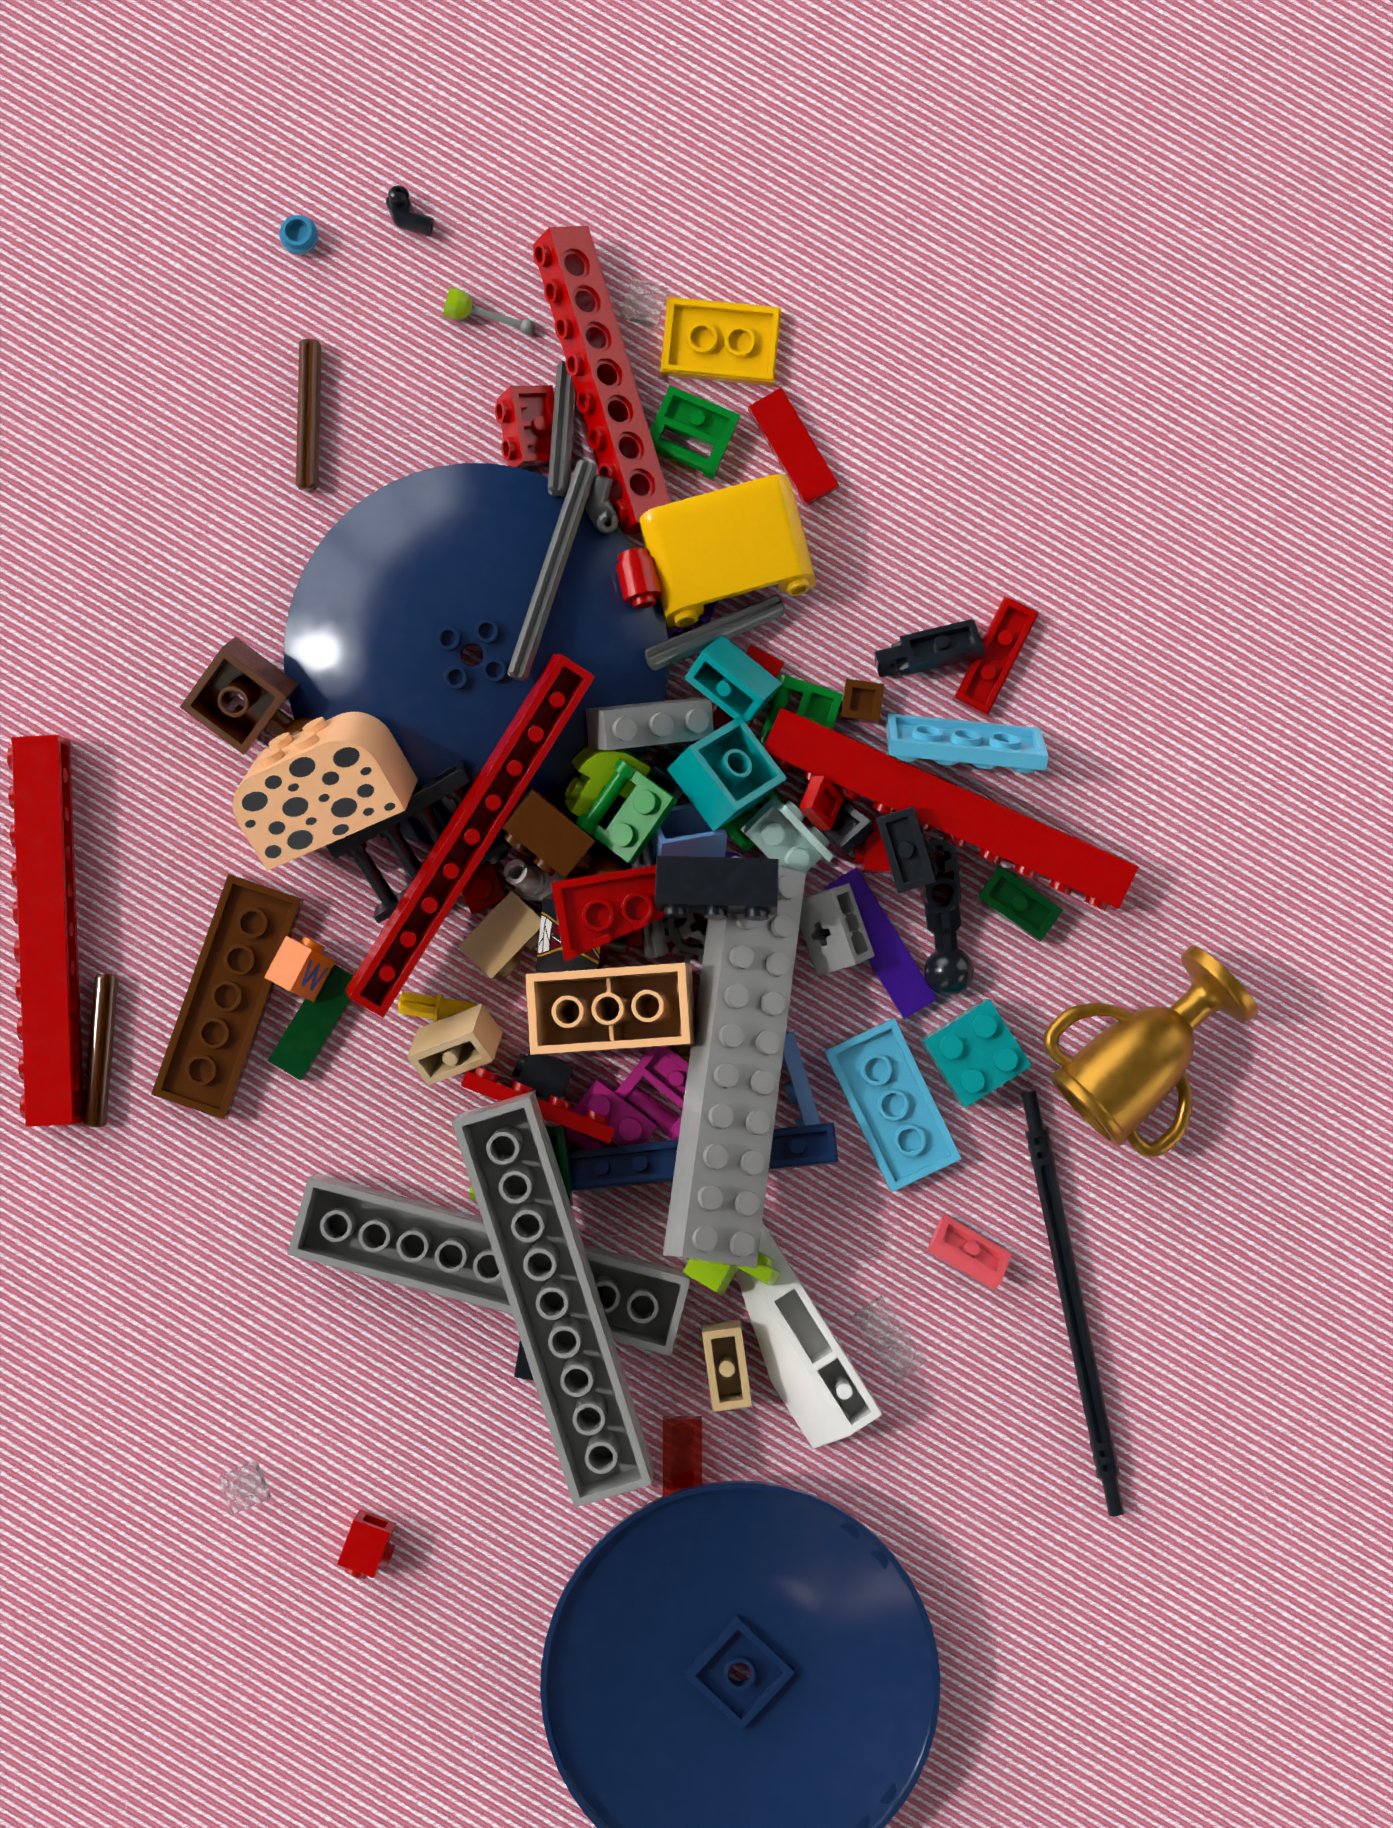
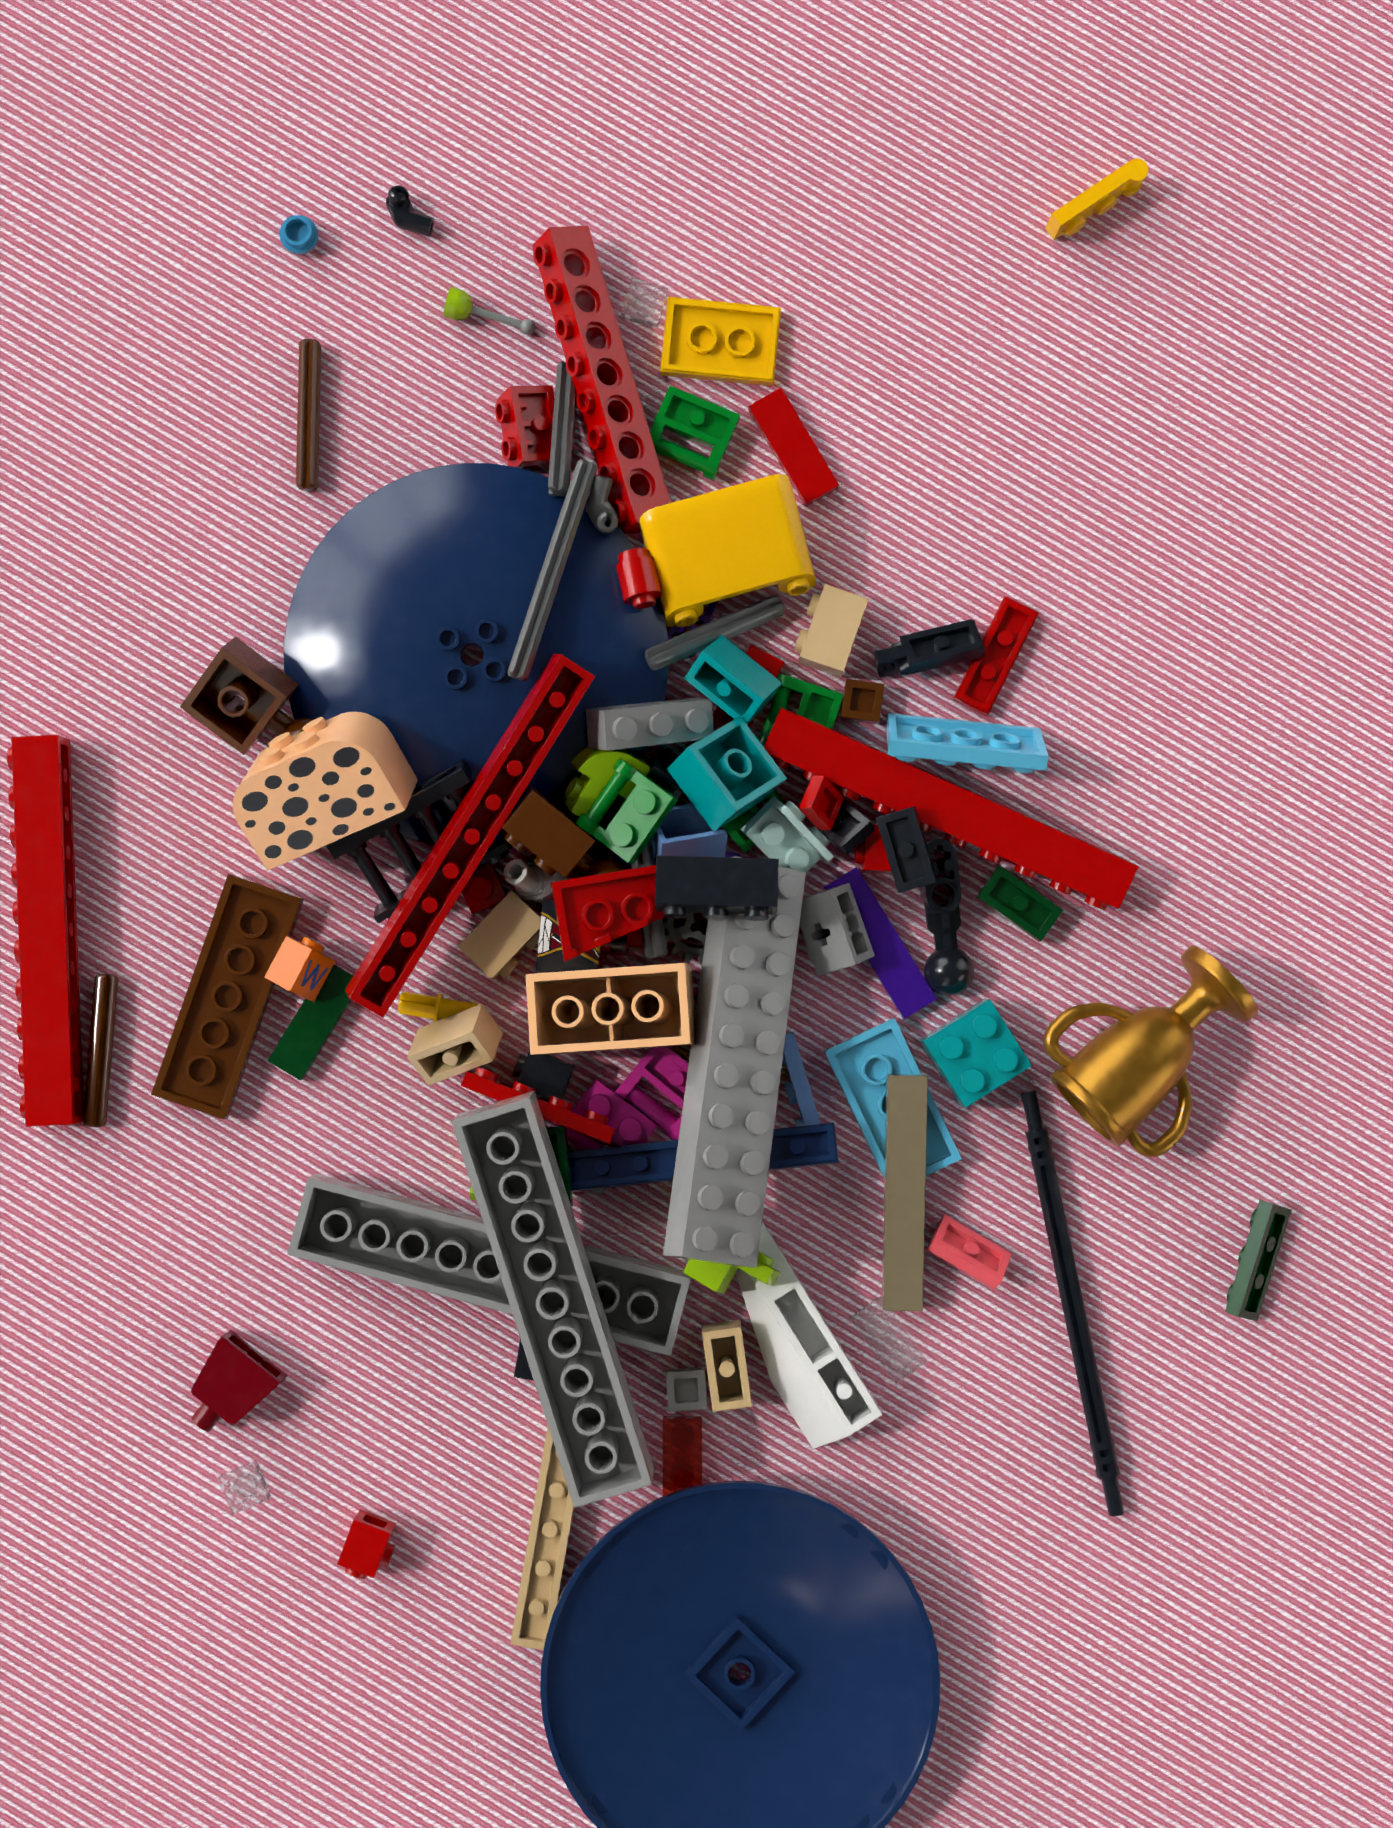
(232, 1382): none -> dark red torso
(544, 1553): none -> tan plate
(686, 1389): none -> light grey plate
(832, 630): none -> tan brick
(904, 1192): none -> dark tan tile
(1098, 198): none -> yellow plate
(1257, 1260): none -> plate

